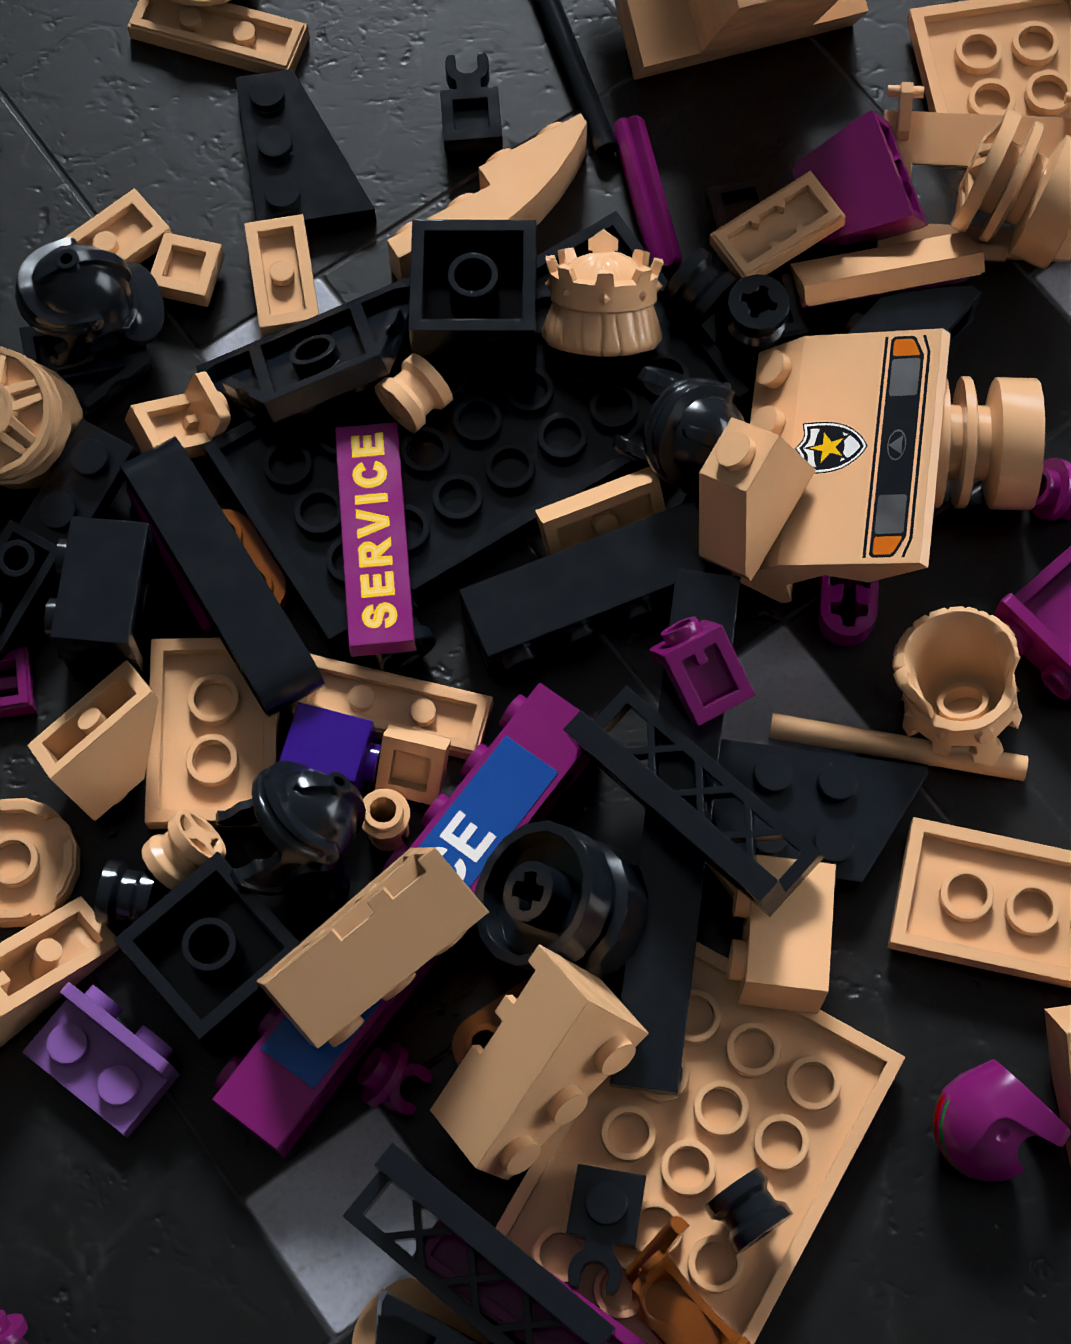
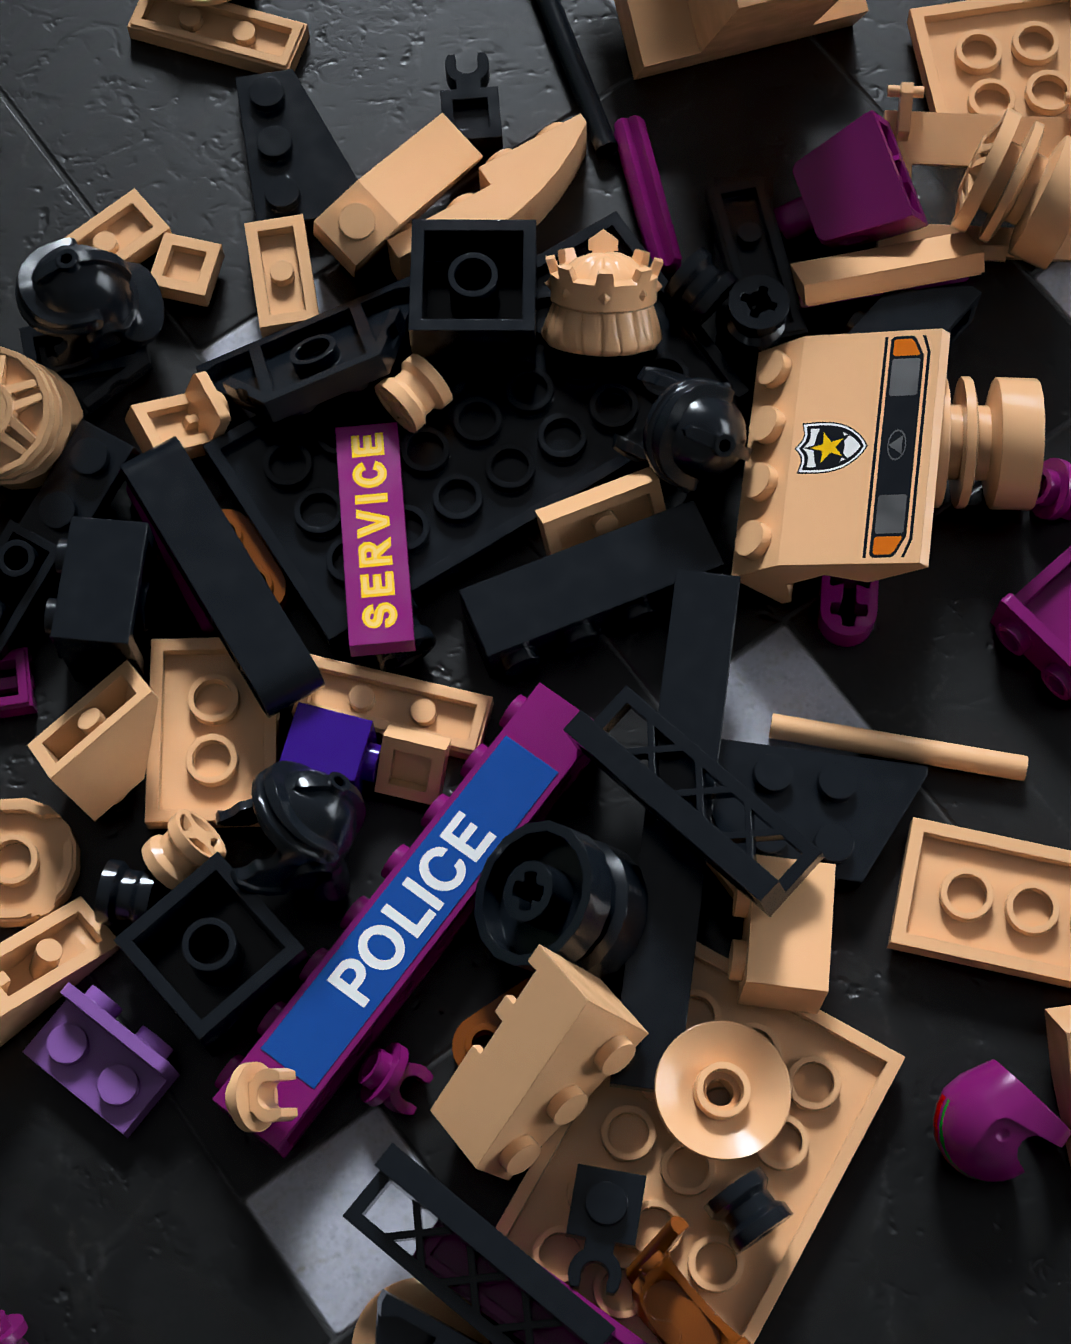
(253, 1096): none -> light nougat plate
(372, 946): light nougat wedge -> none
(381, 806): light nougat pin -> none
(394, 193): none -> light nougat slope
(702, 668): magenta bracket -> none
(747, 496): light nougat slope -> none
(748, 1069): none -> light nougat dish
(778, 228): light nougat plate -> none
(959, 681): light nougat hair -> none

